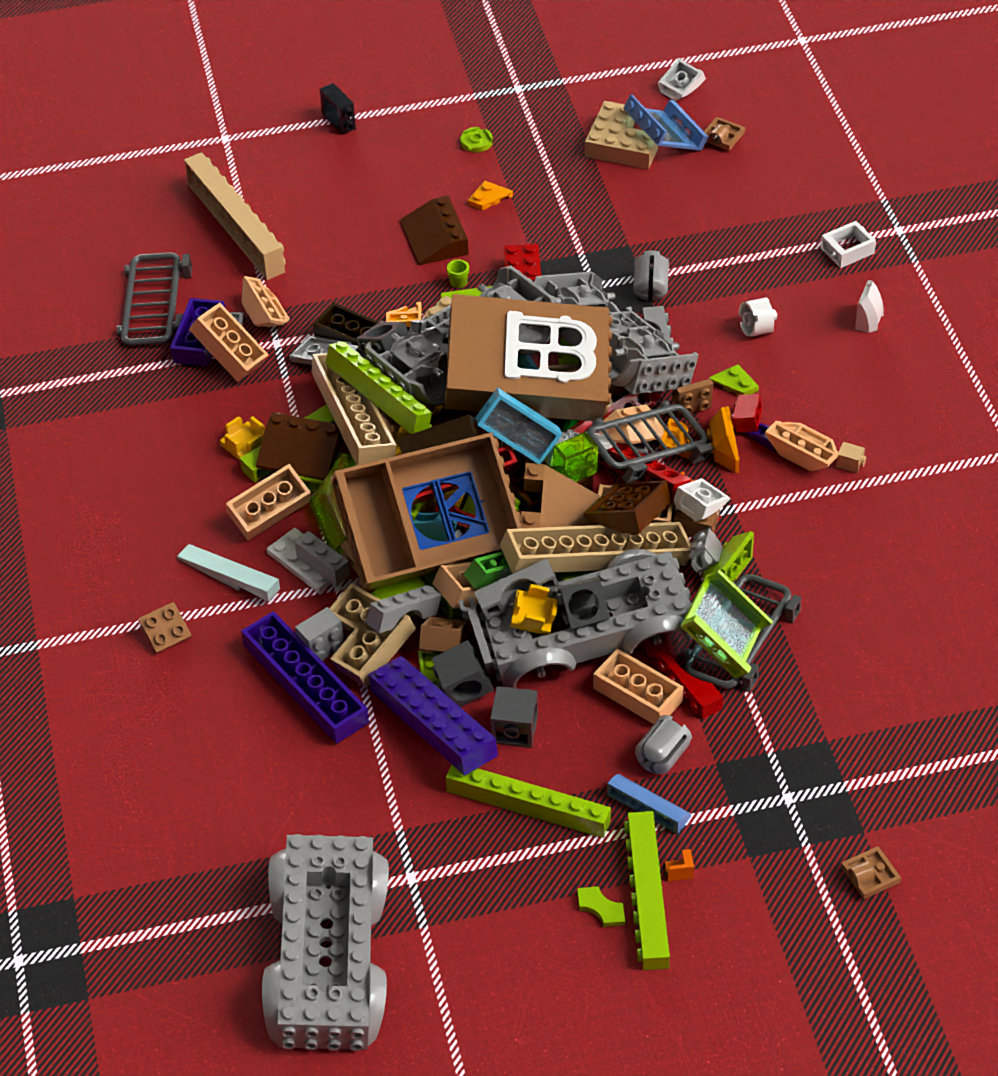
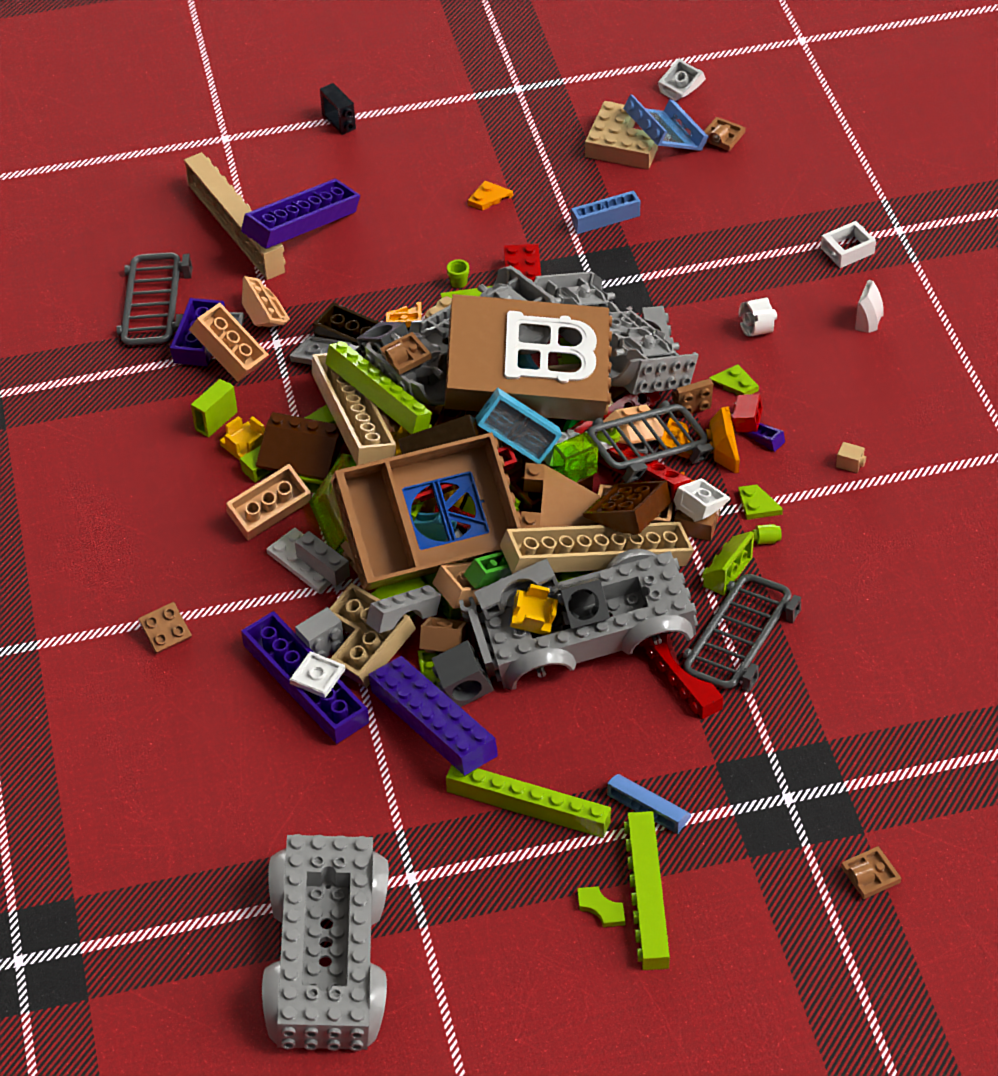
(214, 407): none -> lime brick
(230, 572): light aqua slope -> none
(300, 213): none -> dark purple brick
(317, 674): none -> white tile
(405, 353): none -> medium nougat plate
(435, 232): reddish brown slope -> none
(476, 139): lime tile -> none
(514, 716): dark grey brick -> none
(605, 212): none -> medium blue brick
(612, 433): none -> lime tile
(637, 686): light nougat brick -> none
(658, 271): light grey cylinder -> none
(662, 745): light grey cylinder -> none
(680, 869): orange panel -> none
(705, 550): light grey hinge -> none
(725, 622): panel -> none
(757, 503): none -> lime wing
(767, 534): none -> lime brick
(802, 445): light nougat wedge -> none

